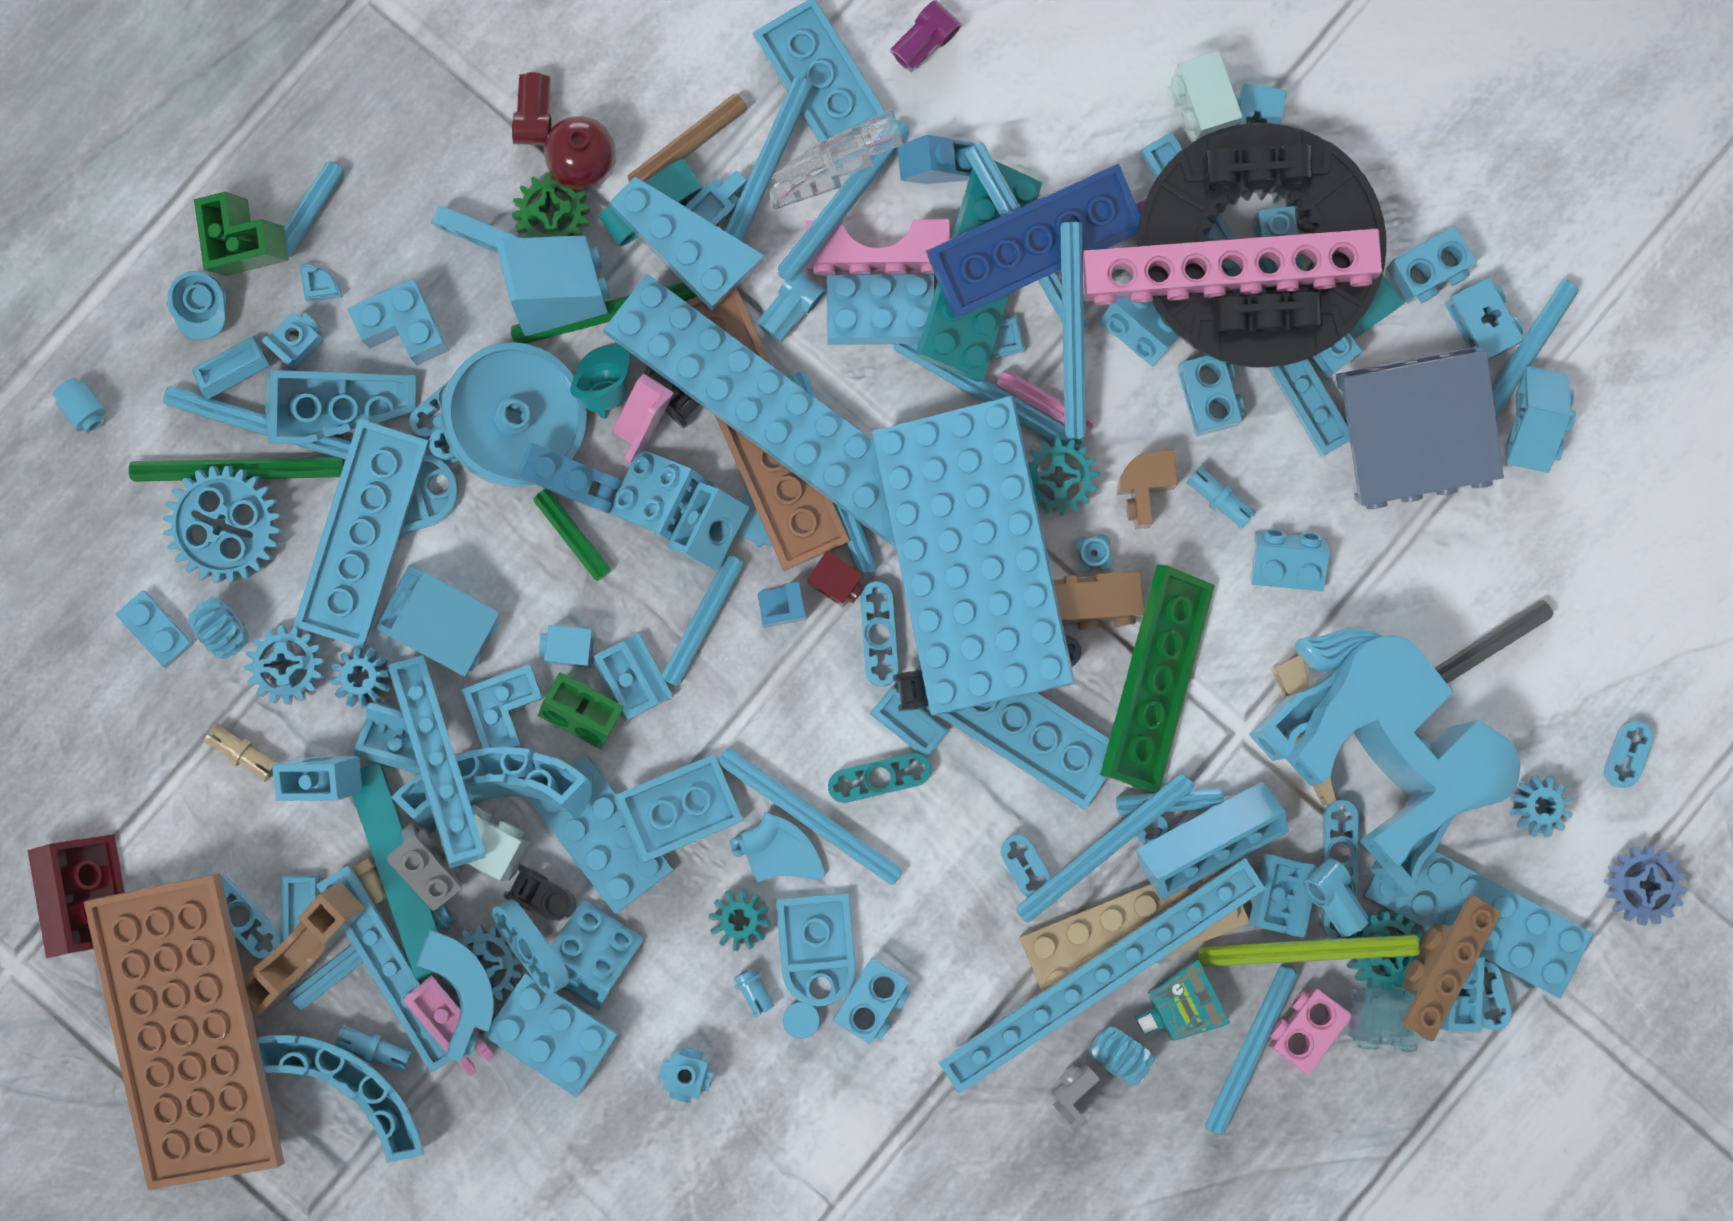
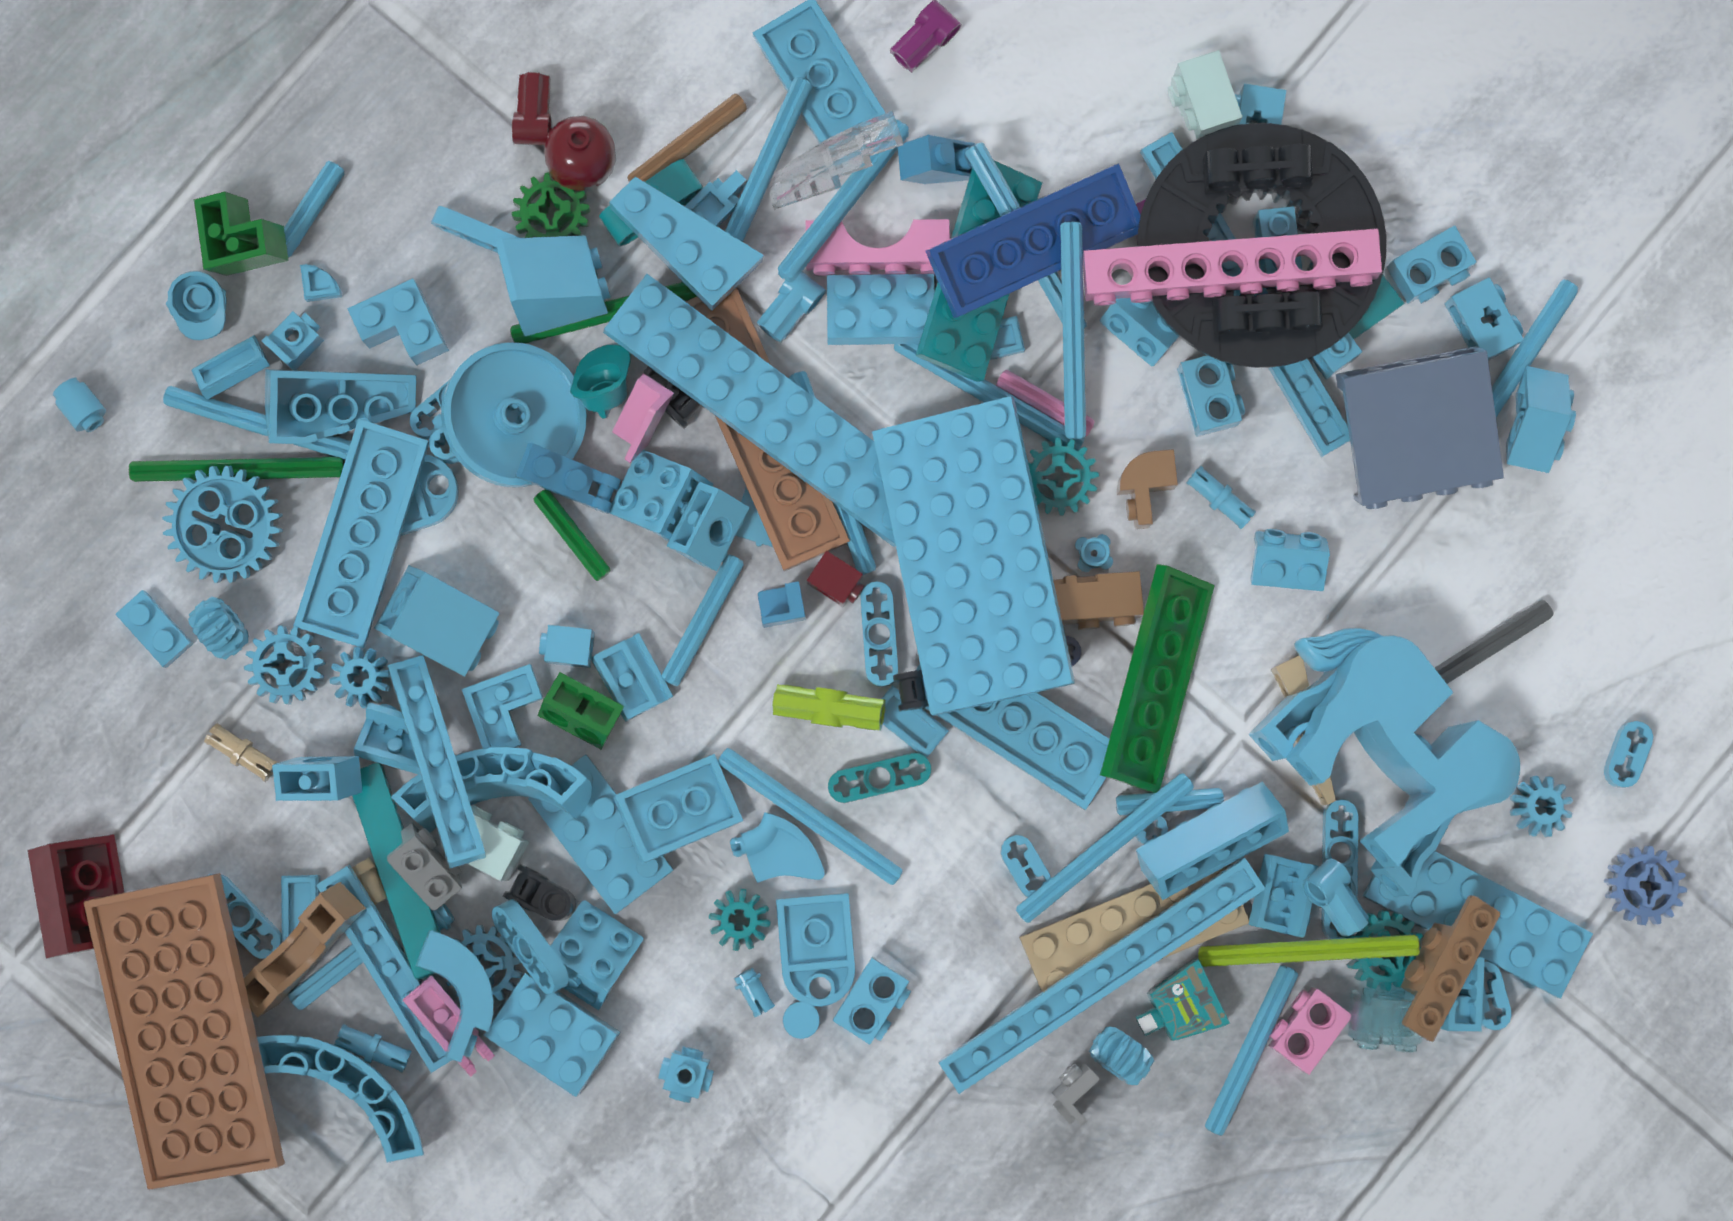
(829, 707): none -> lime piece

